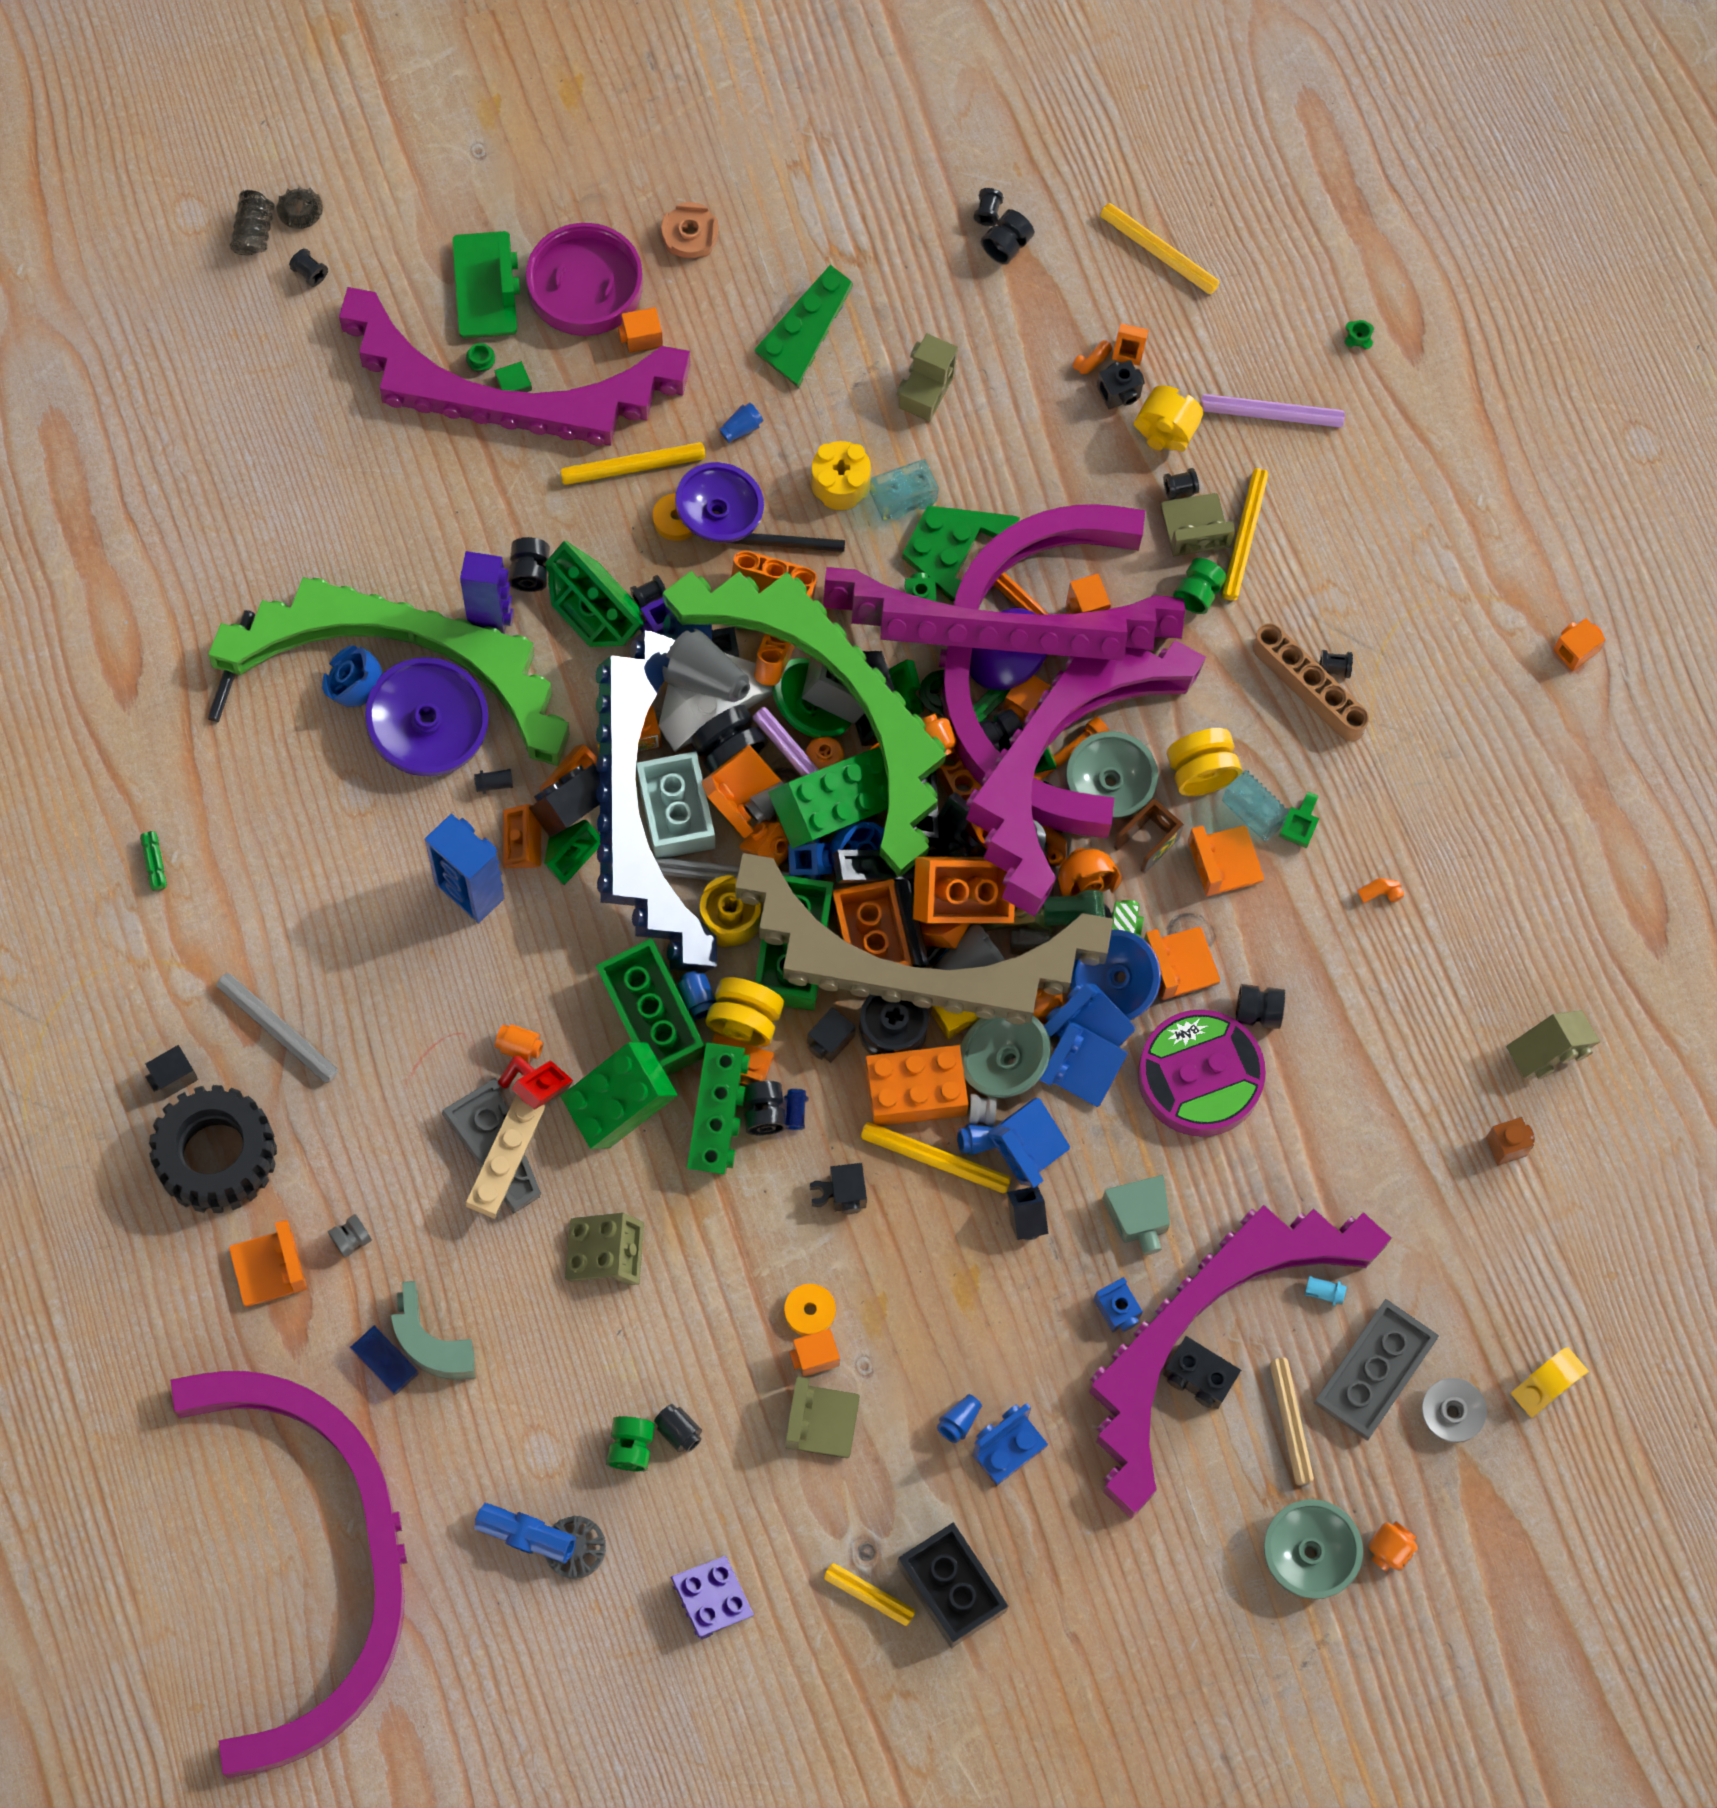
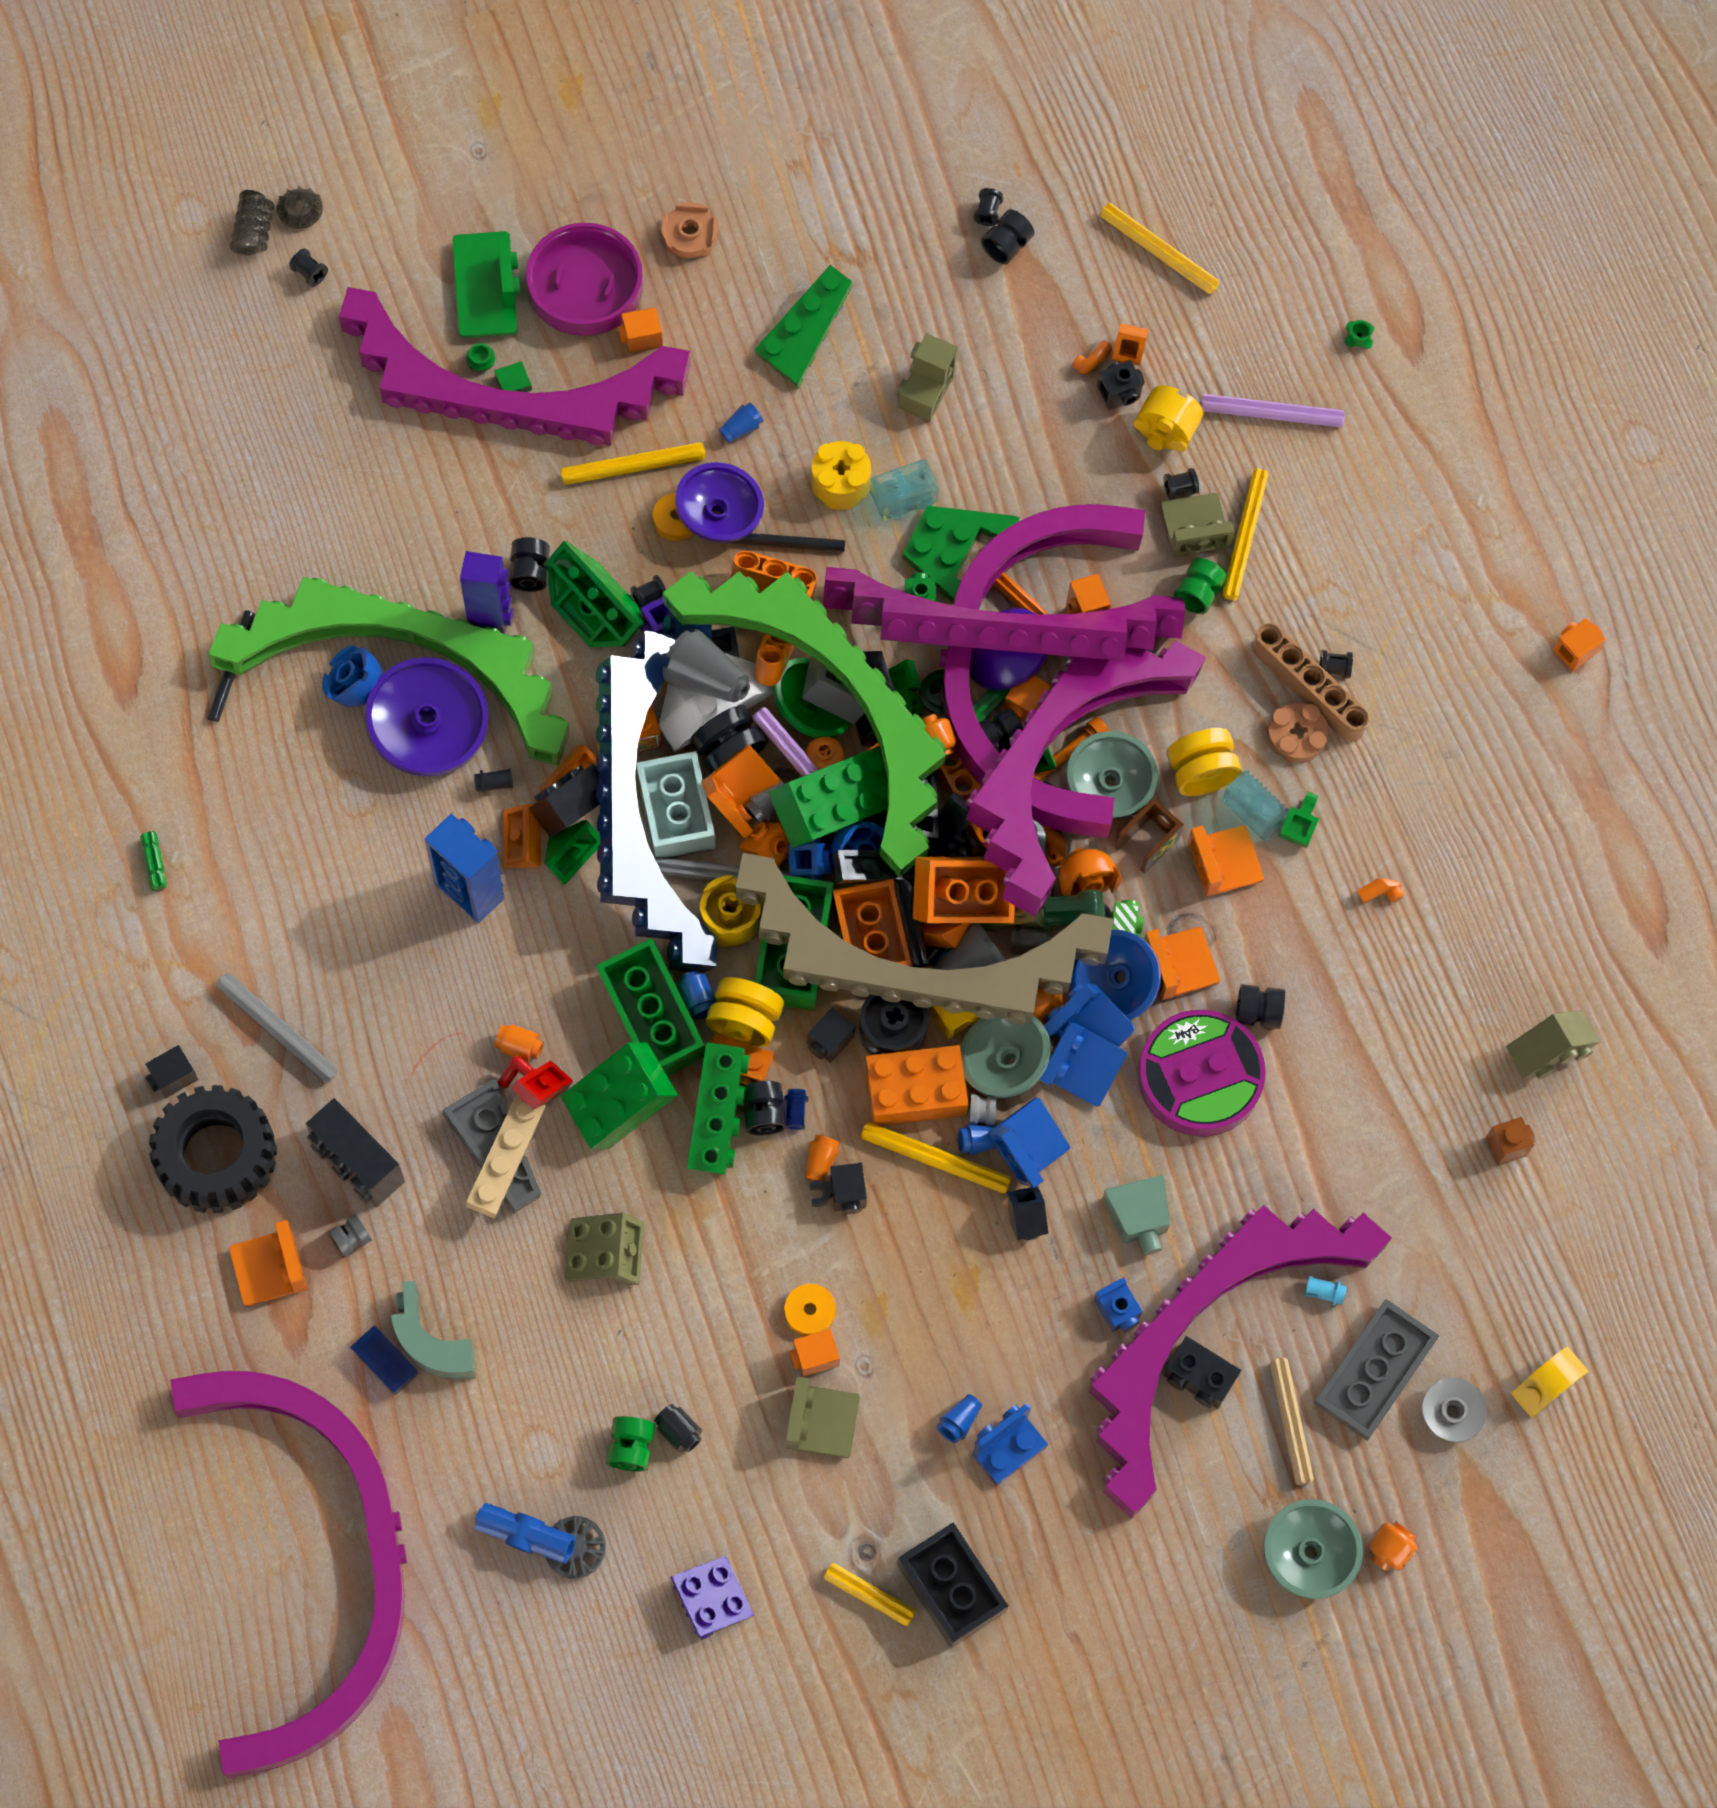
(354, 1153): none -> black brick
(821, 1156): none -> orange cone
(1287, 744): none -> nougat plate

